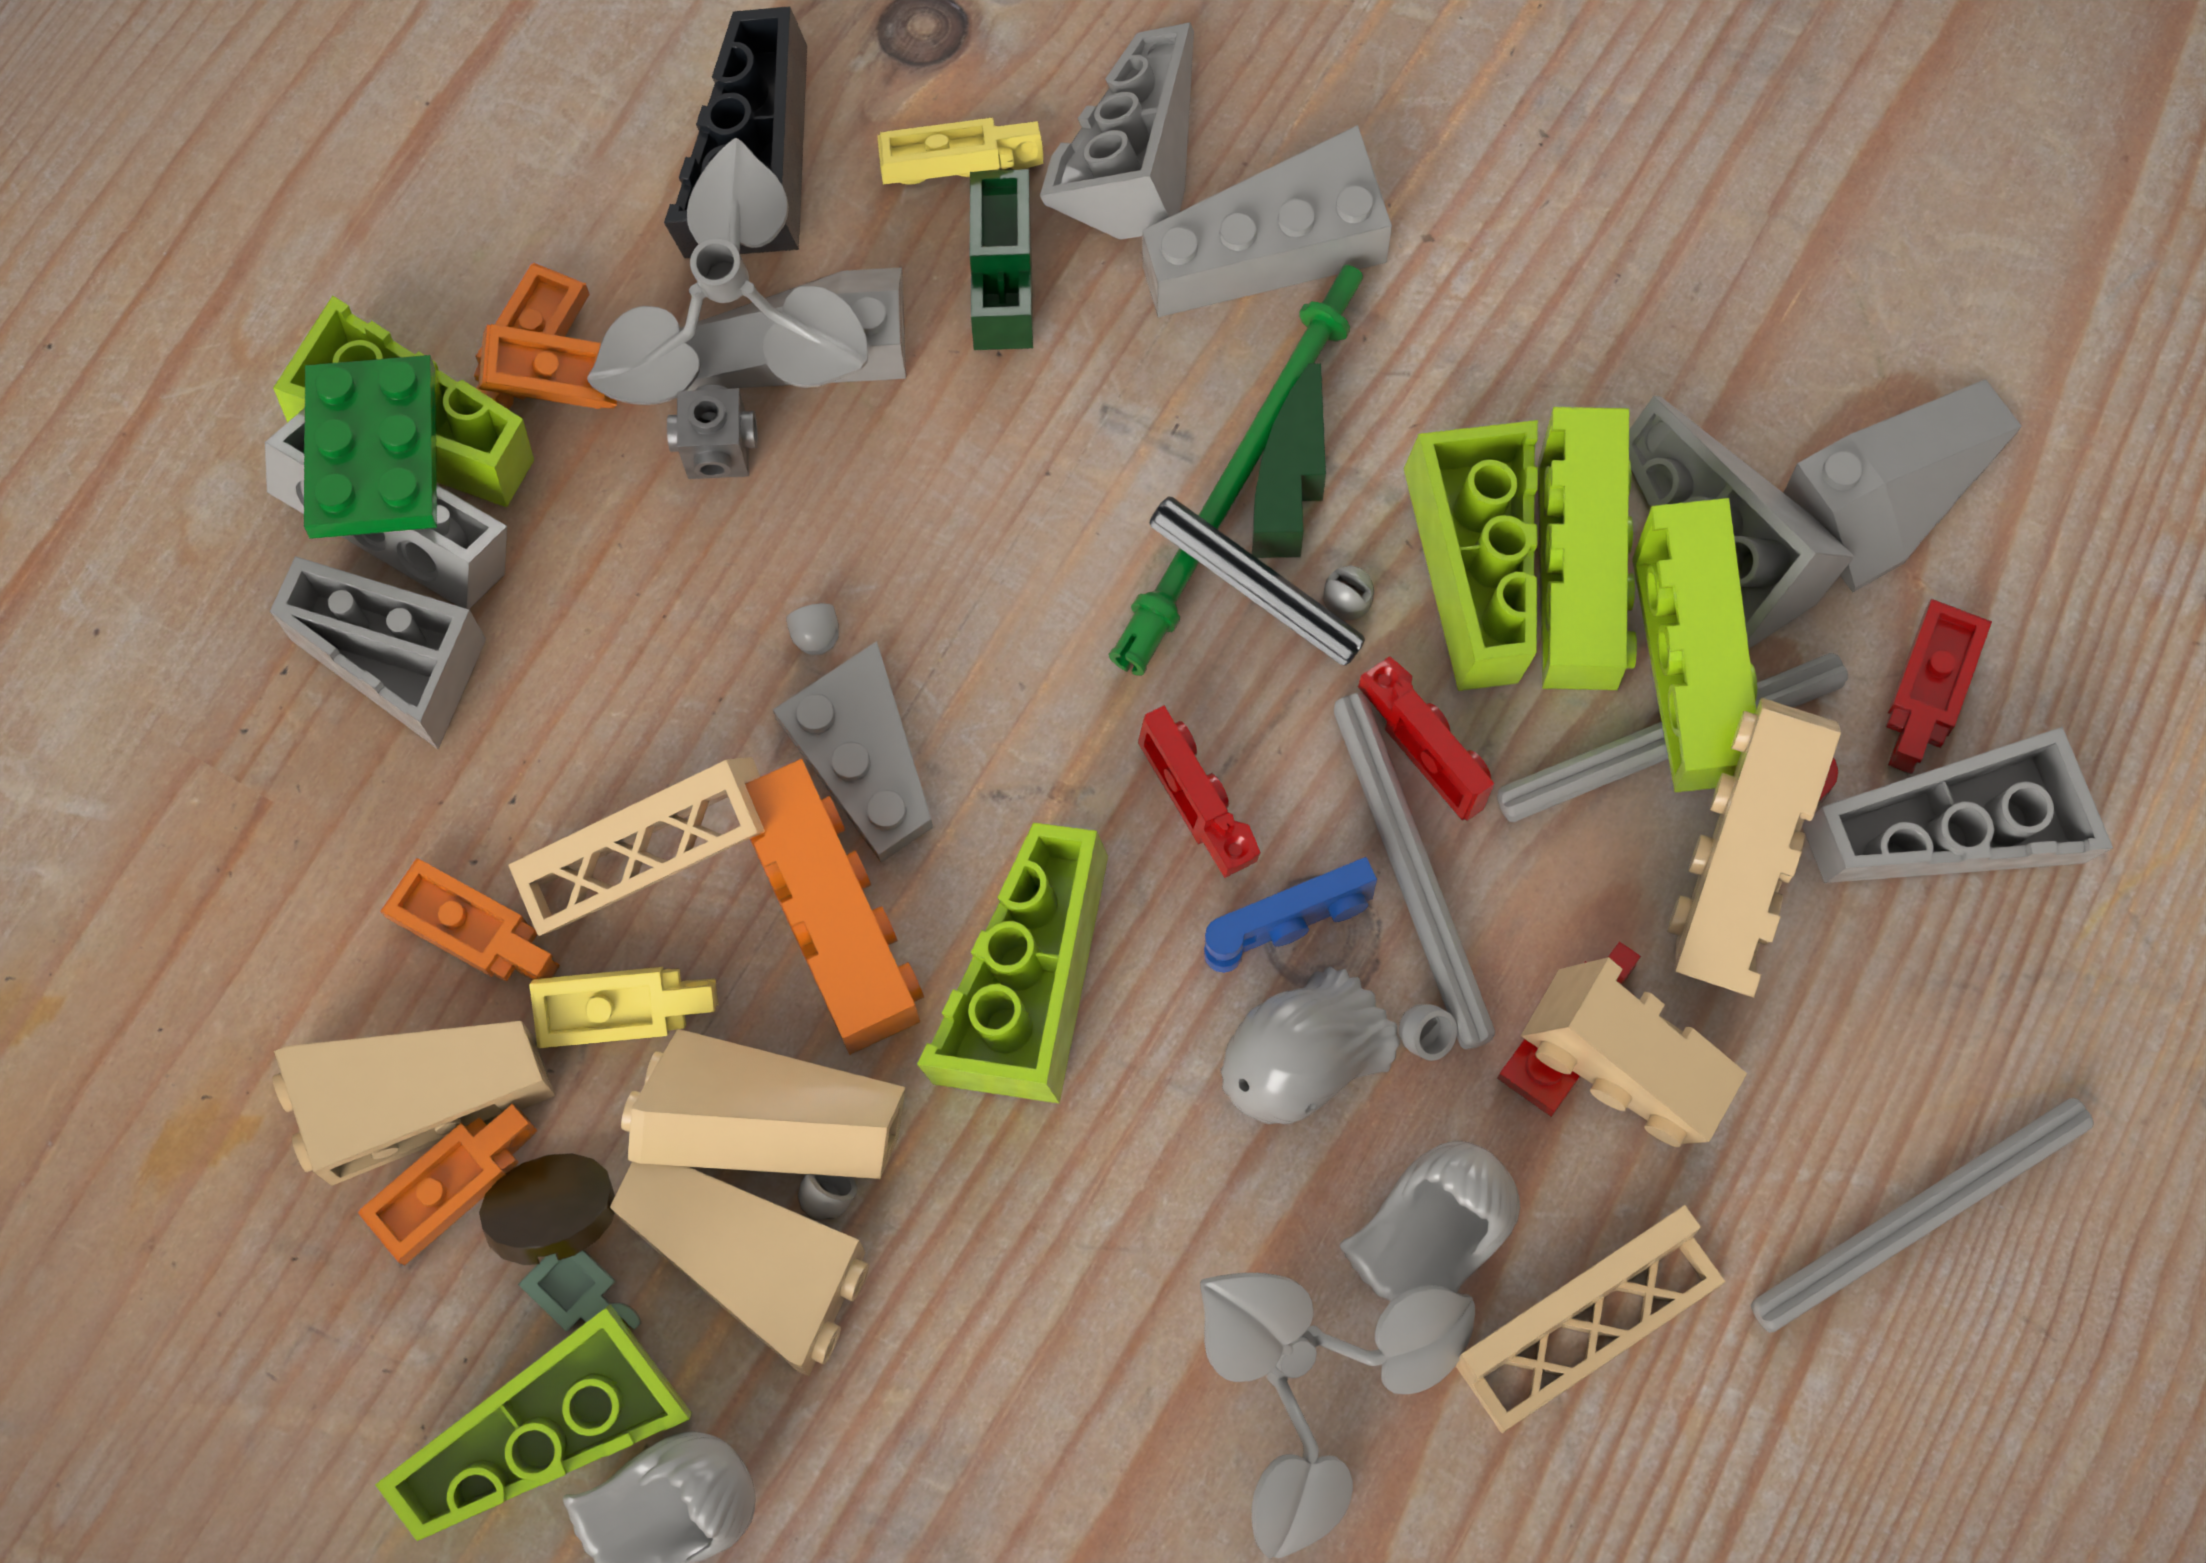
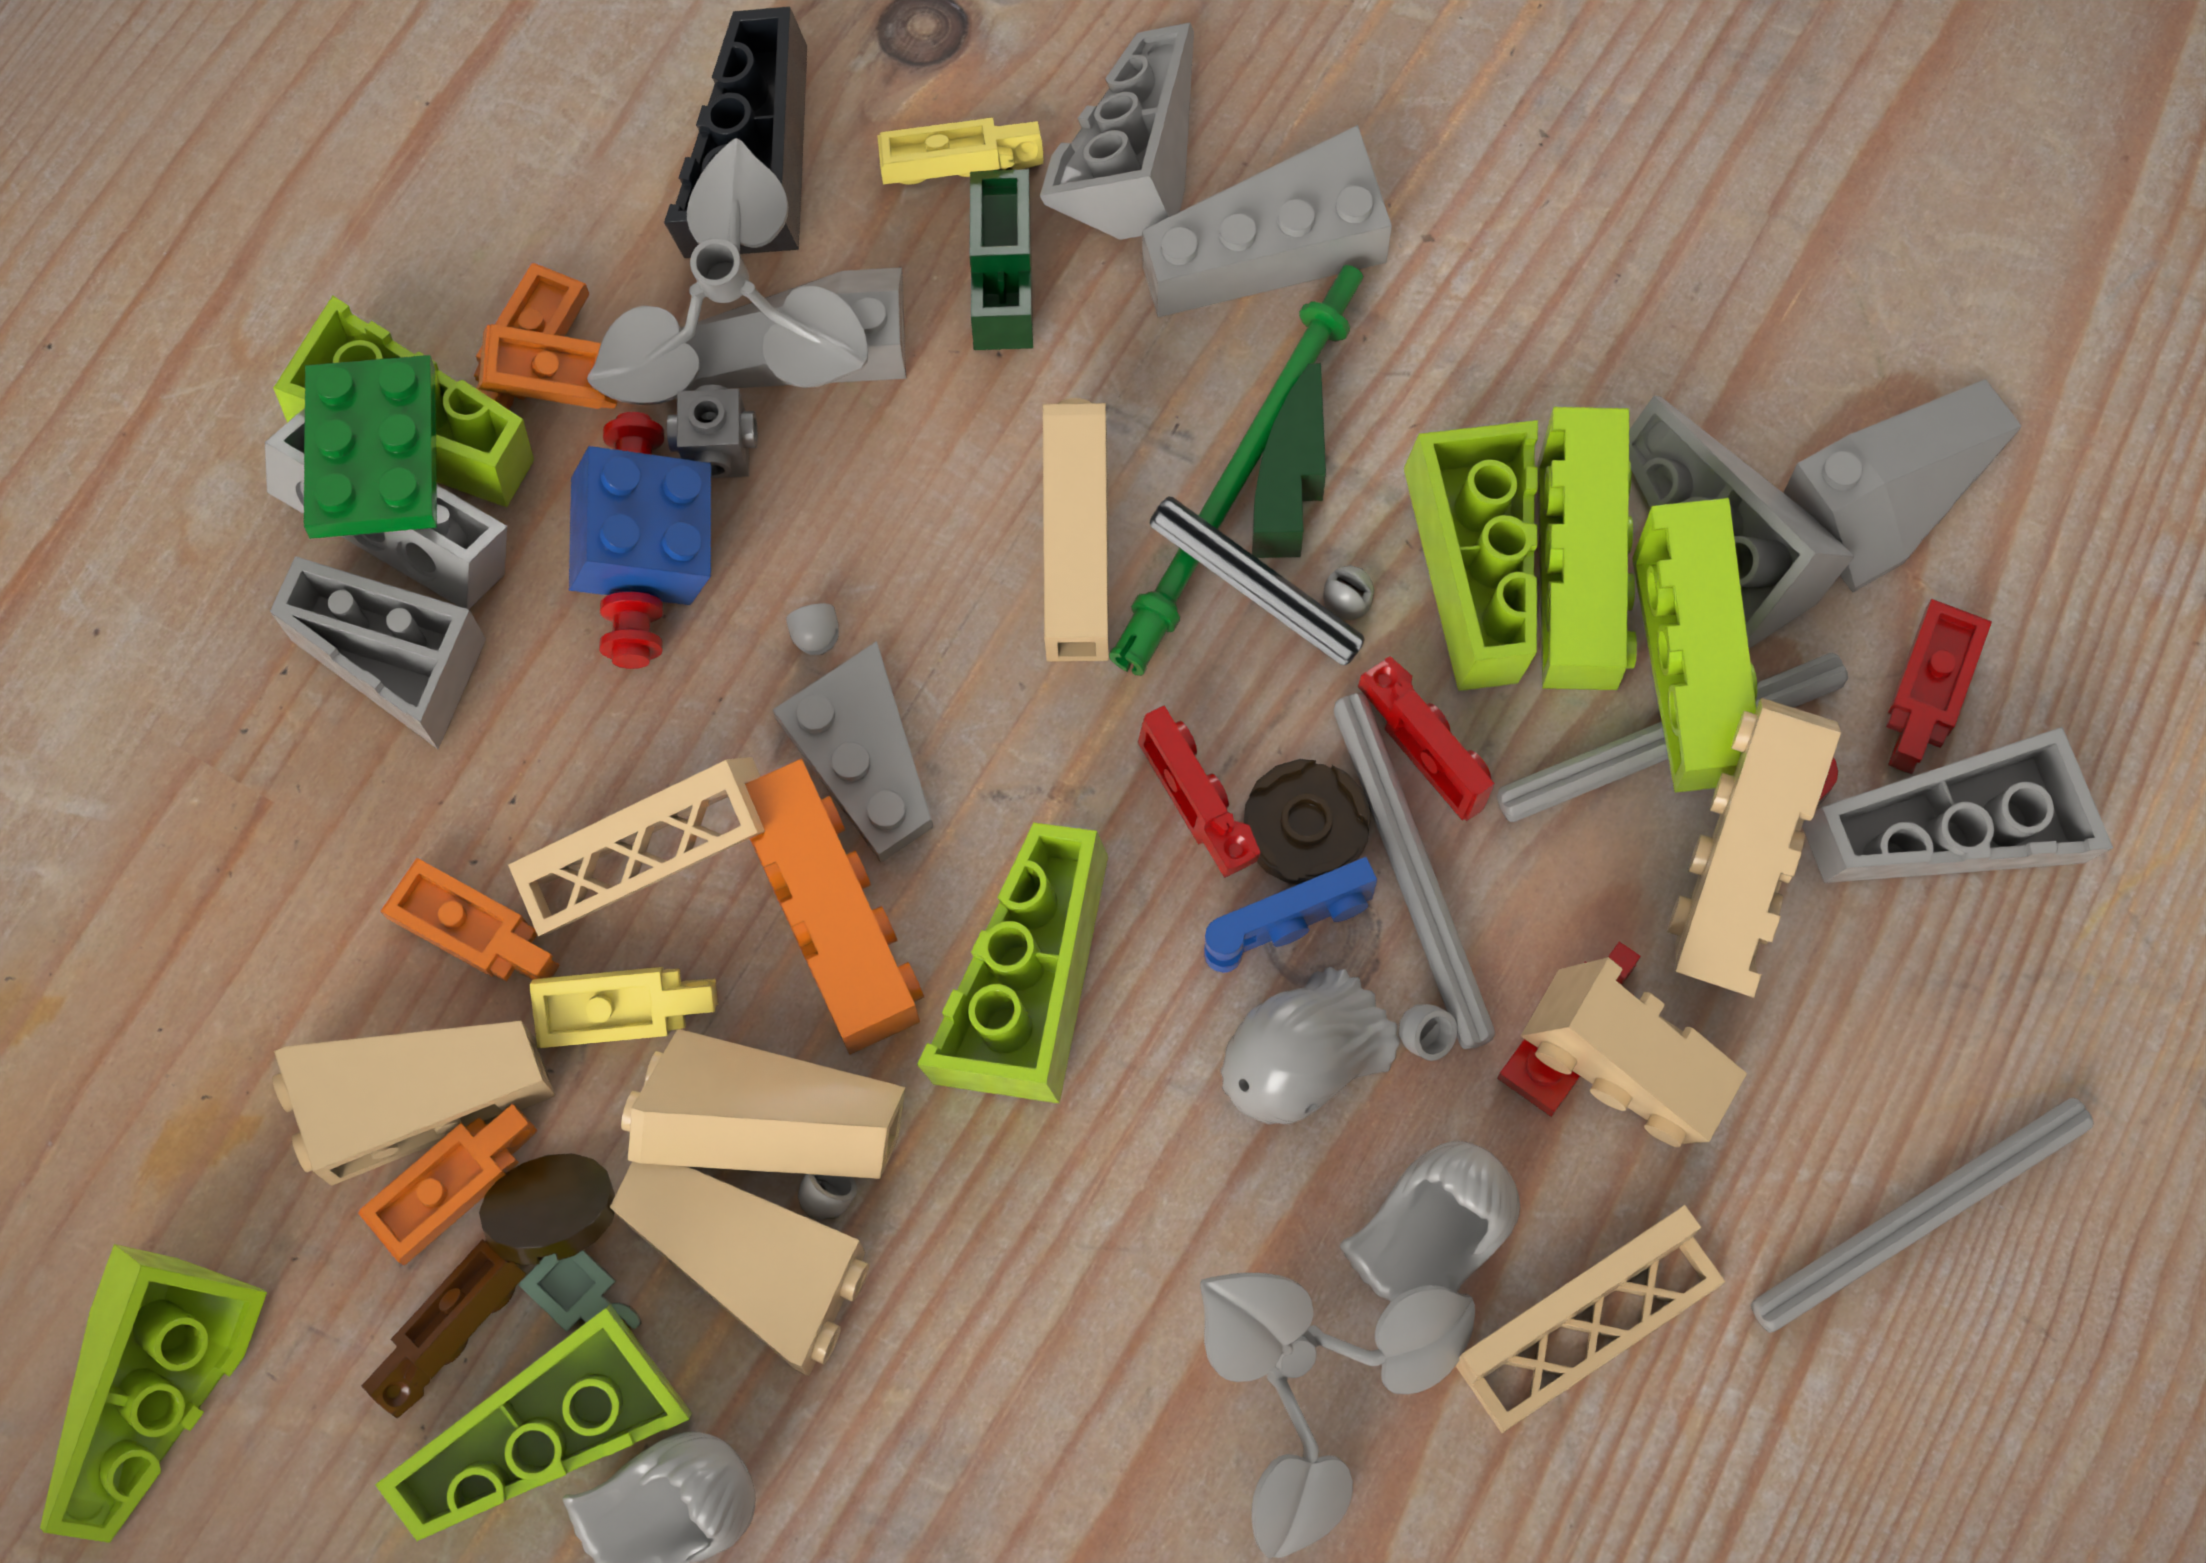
(144, 1369): none -> lime wedge
(442, 1327): none -> reddish brown hinge
(638, 534): none -> blue brick
(1075, 531): none -> tan slope
(1307, 820): none -> dark brown tile

